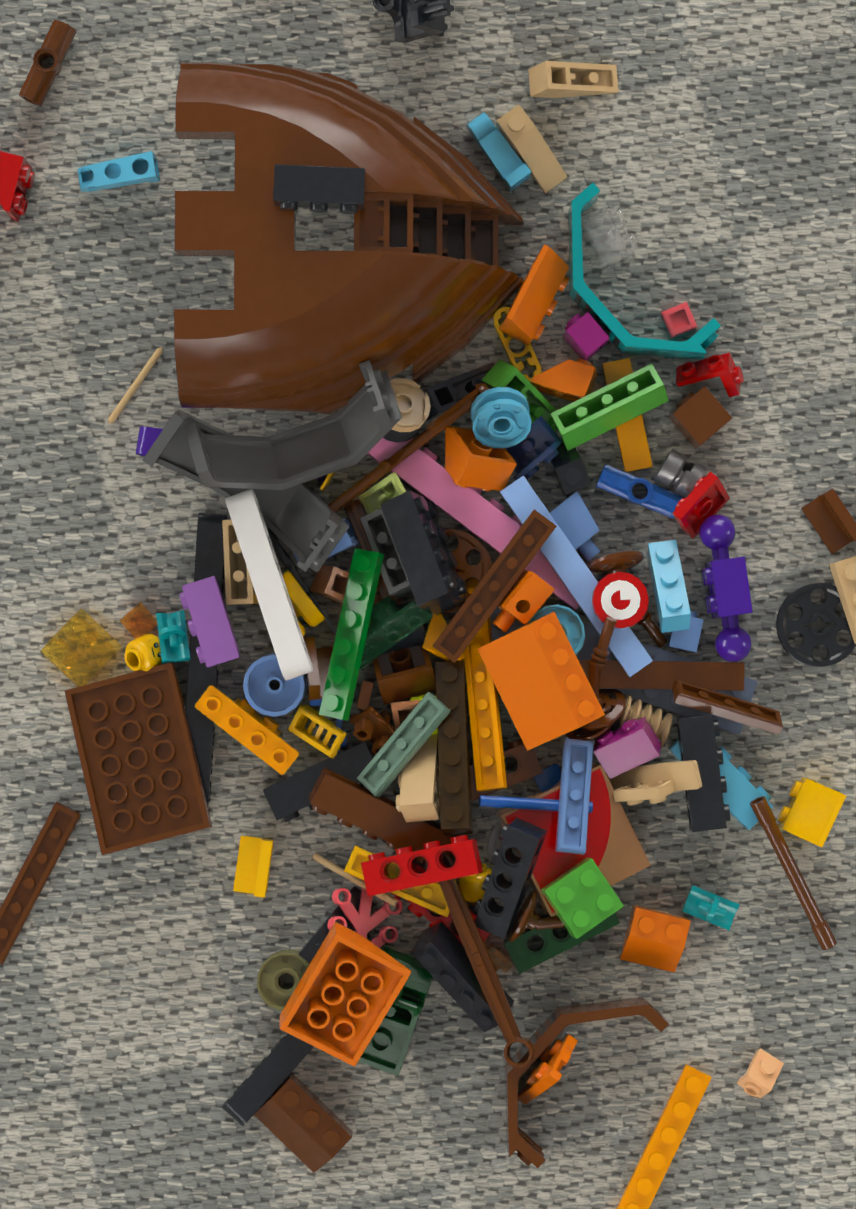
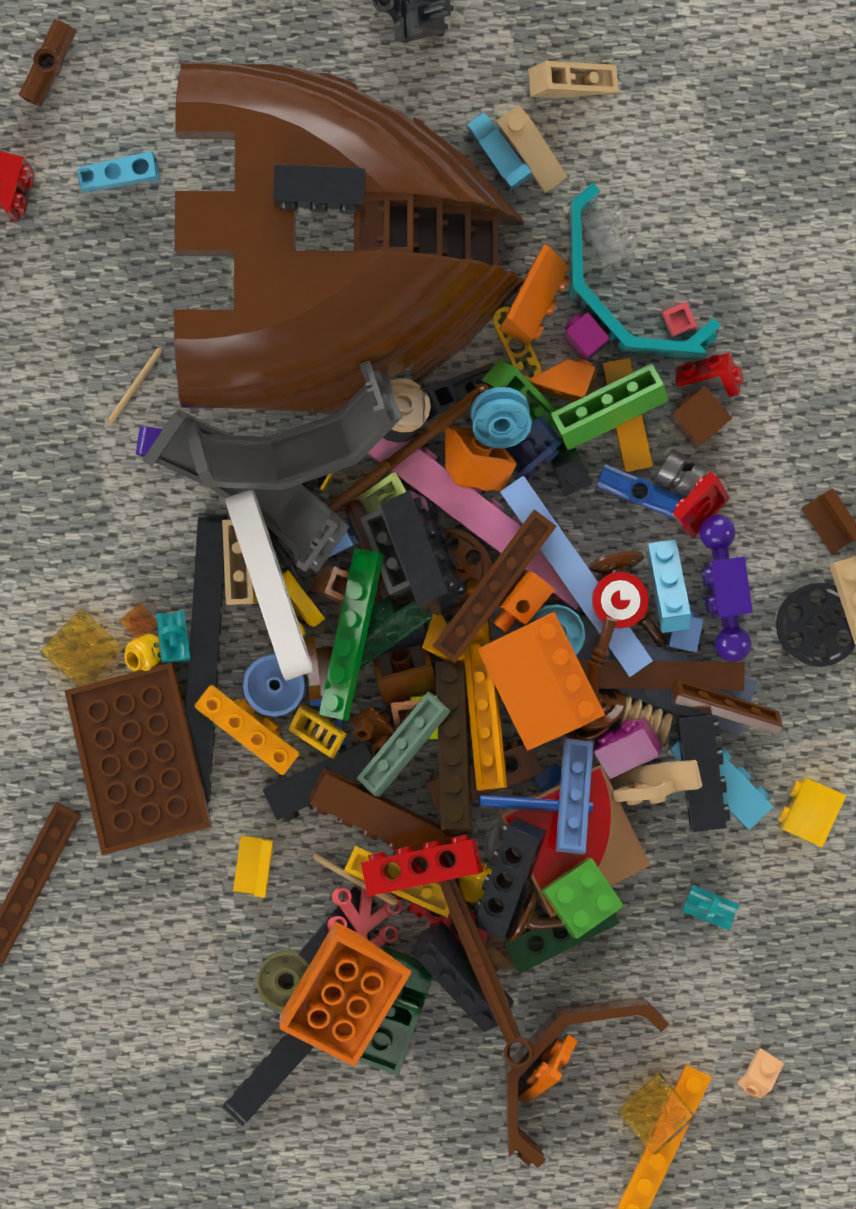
(210, 622): medium lavender brick -> none
(304, 1123): reddish brown slope -> none
(365, 695): reddish brown tile -> none
(420, 784): tan brick -> none
(577, 525): medium blue torso -> none
(655, 938): orange slope -> none
(656, 1113): none -> clear yellow plate
(768, 822): reddish brown piece -> none

